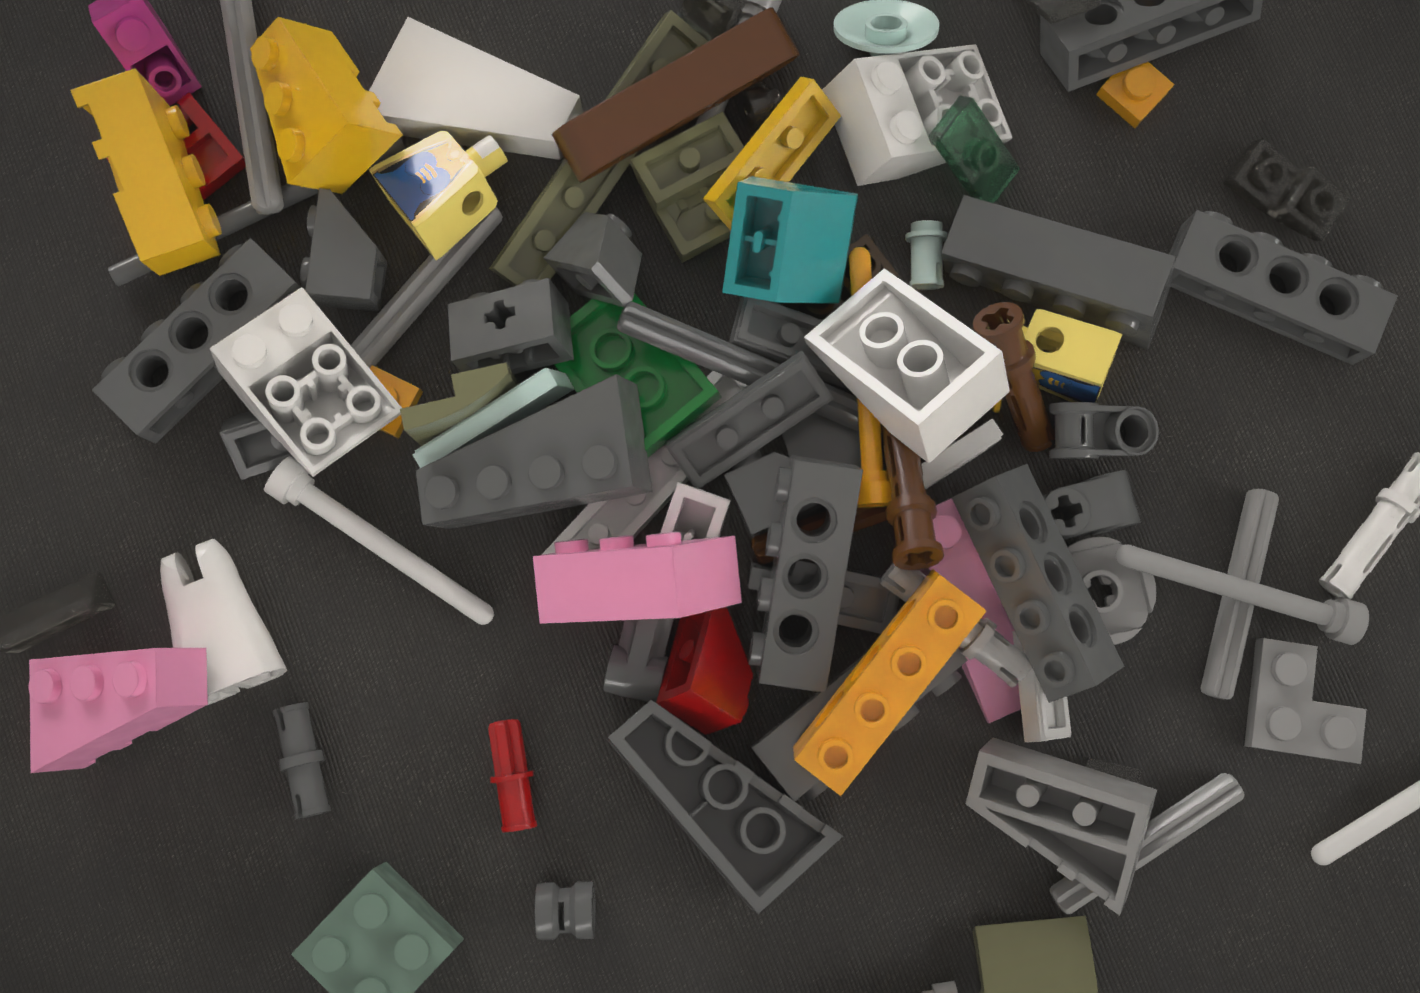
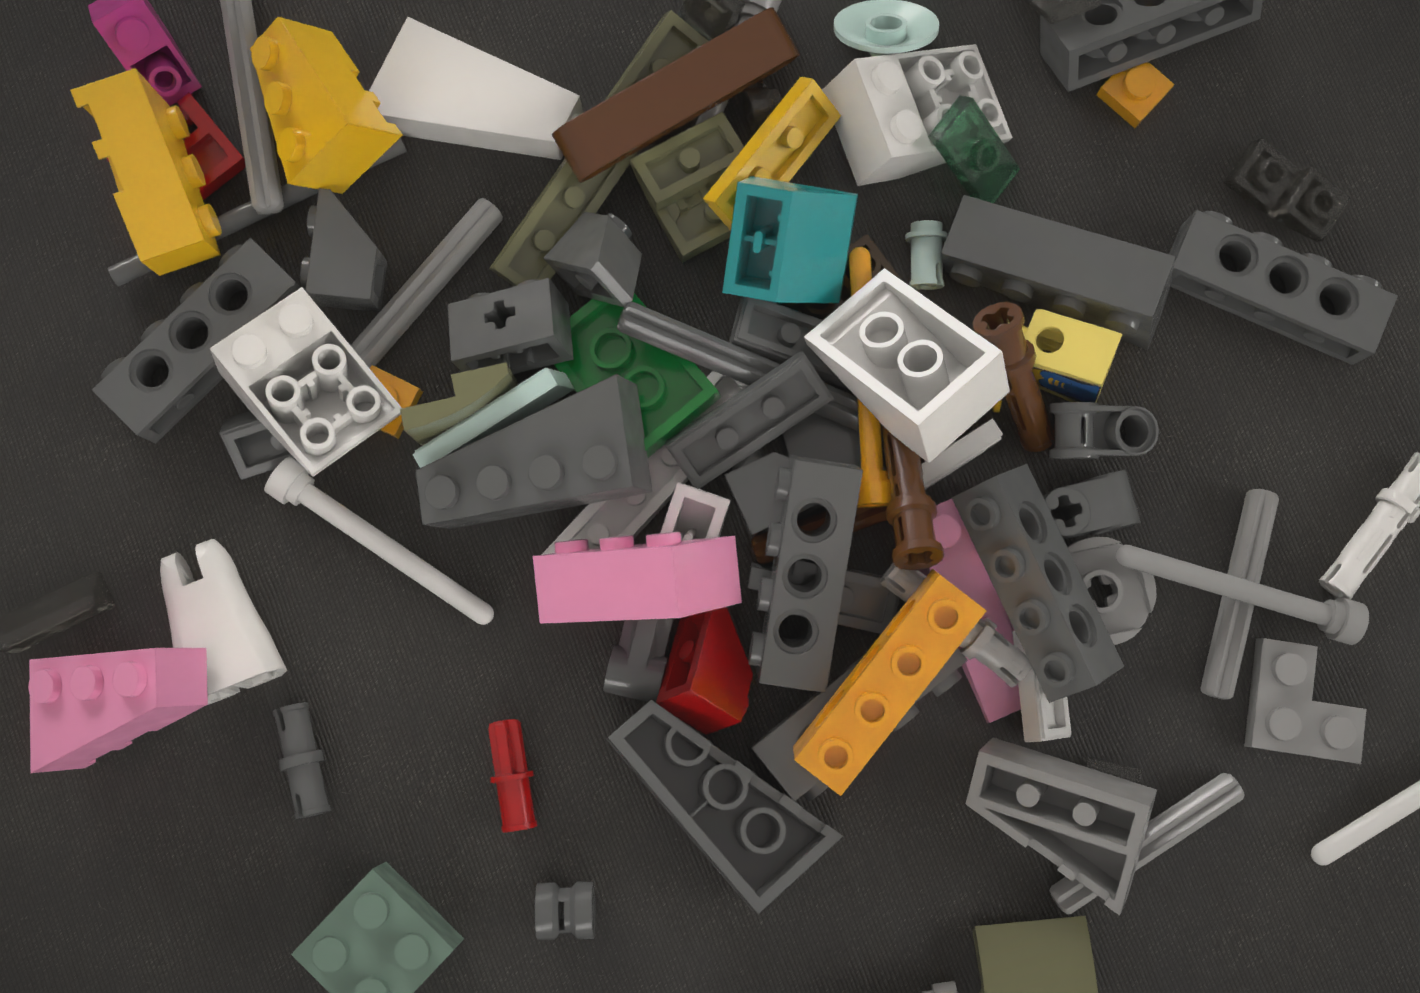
(441, 187): torso -> none

